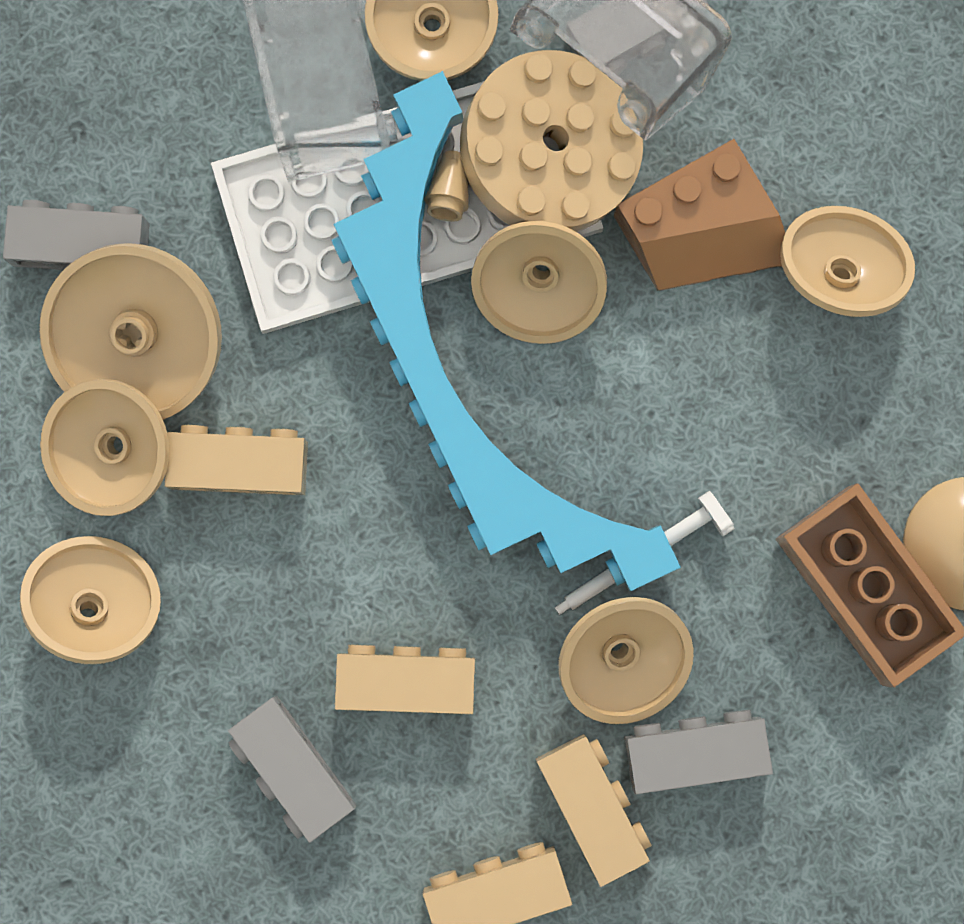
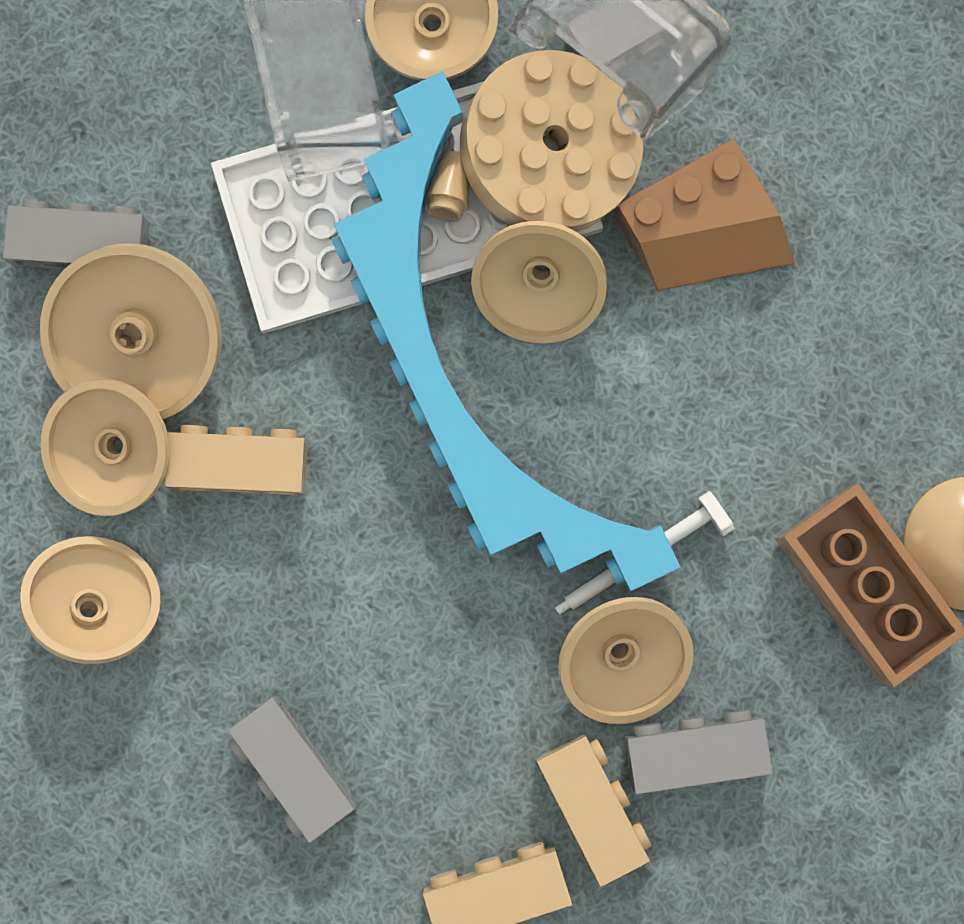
(405, 680): tan brick -> none
(847, 261): tan dish -> none

